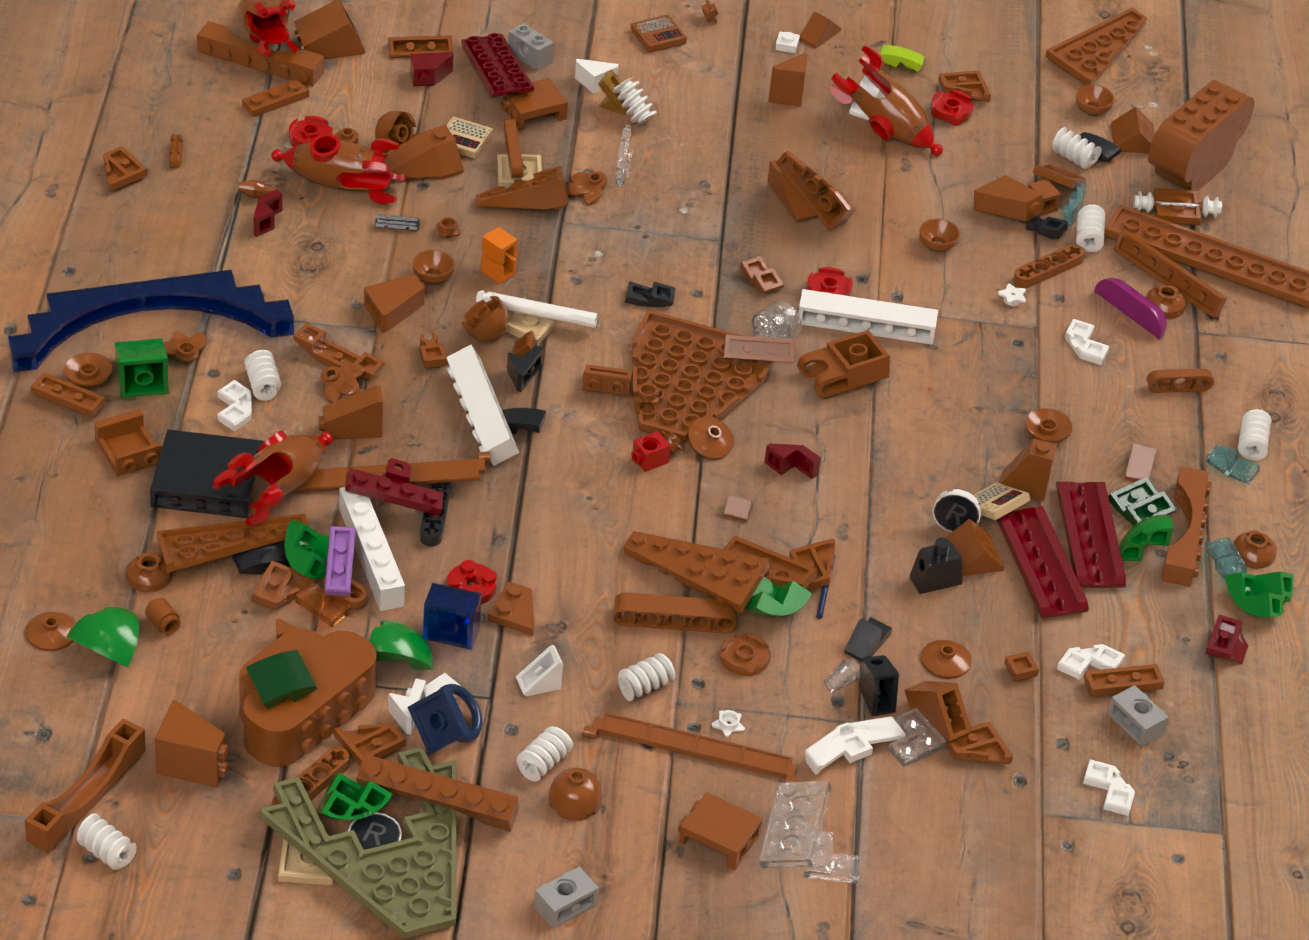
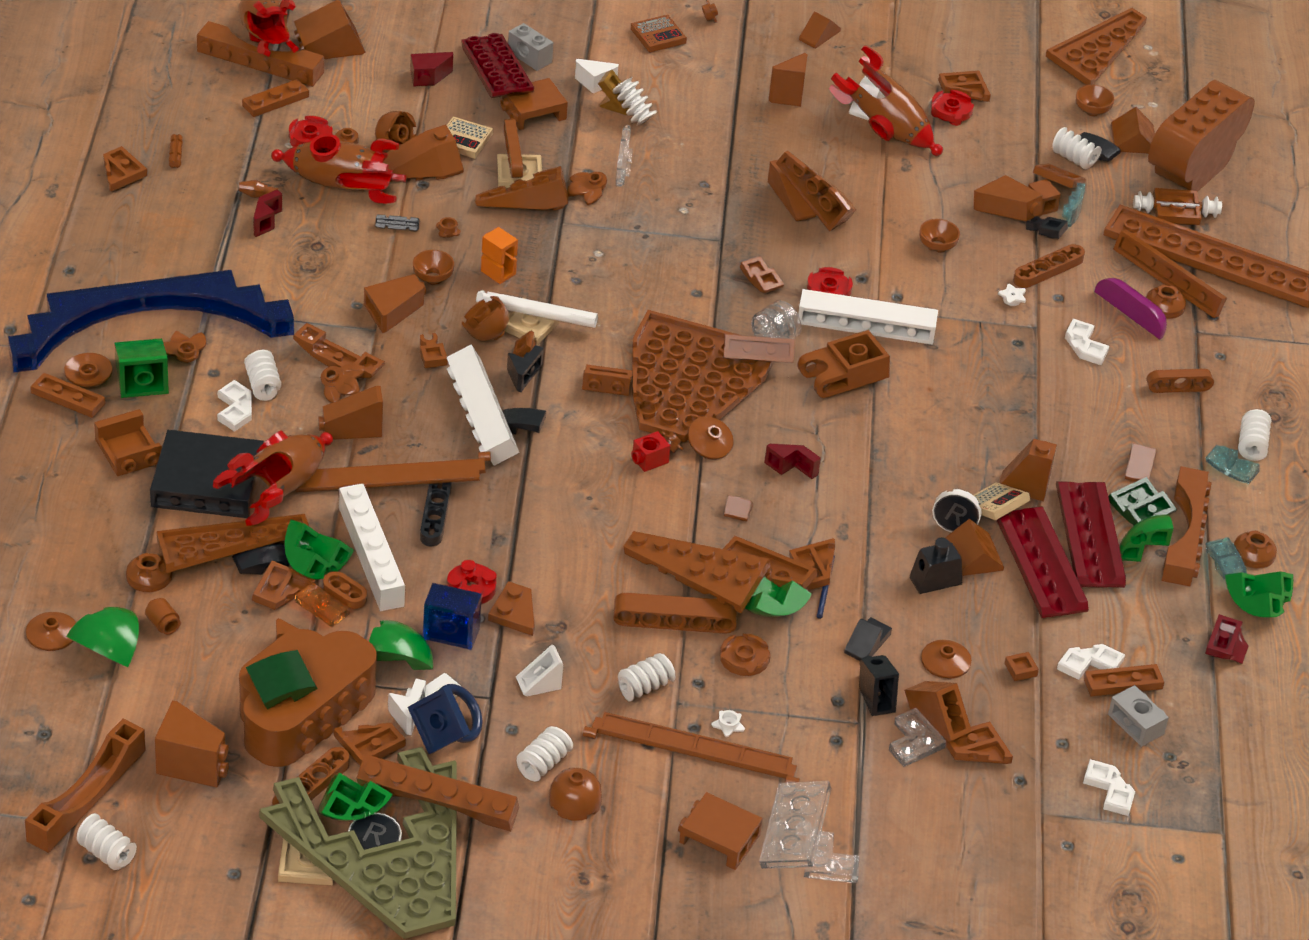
(340, 561): medium lavender tile -> none
(394, 488): dark red plate -> none
(405, 46): dark orange slope -> none
(566, 897): light grey brick -> none
(656, 296): black slope -> none
(787, 42): white plate -> none
(843, 675): clear cone -> none
(852, 741): white plate -> none
(894, 54): lime slope -> none
(1048, 425): dark orange dish -> none
(1091, 228): white piece -> none

